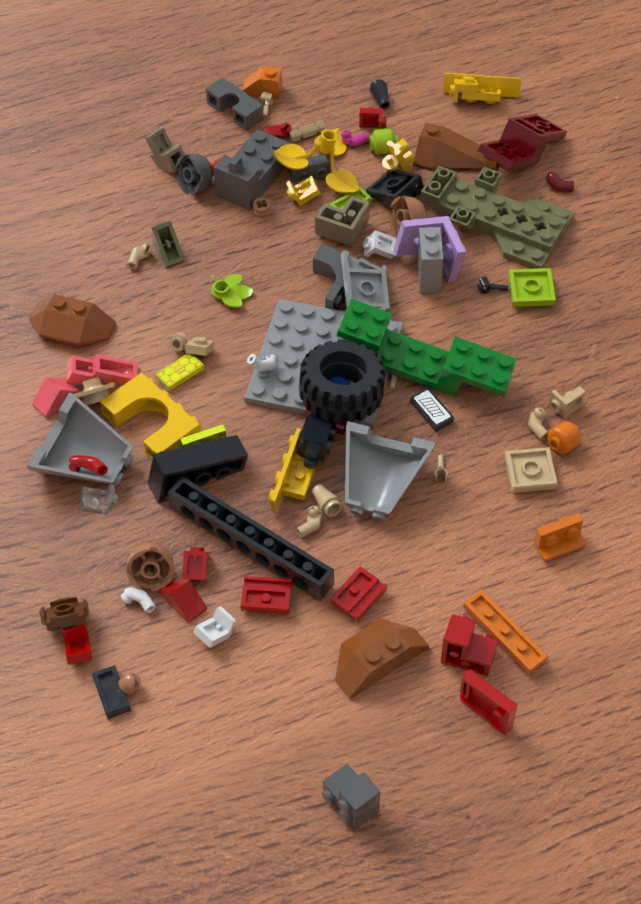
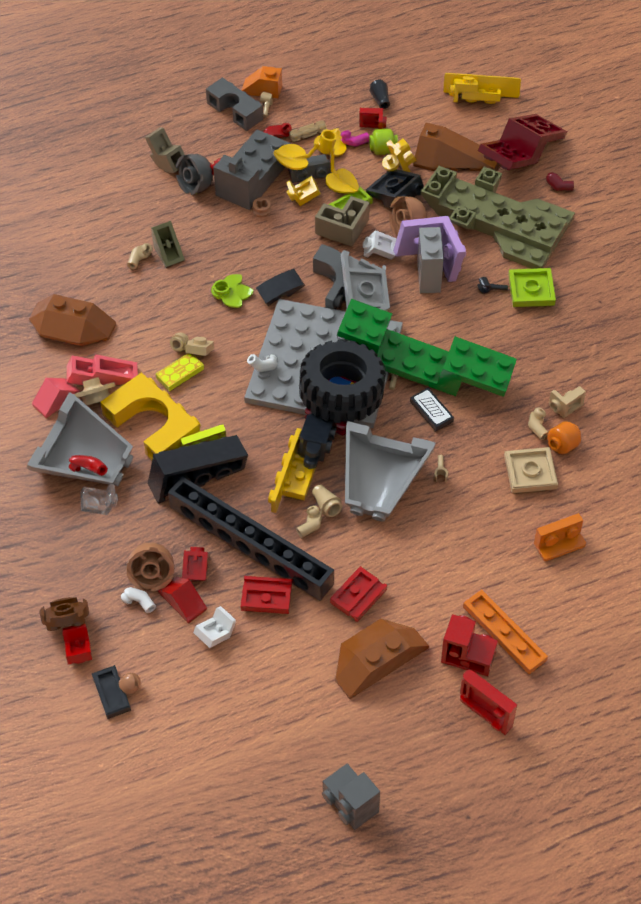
(280, 285): none -> black slope

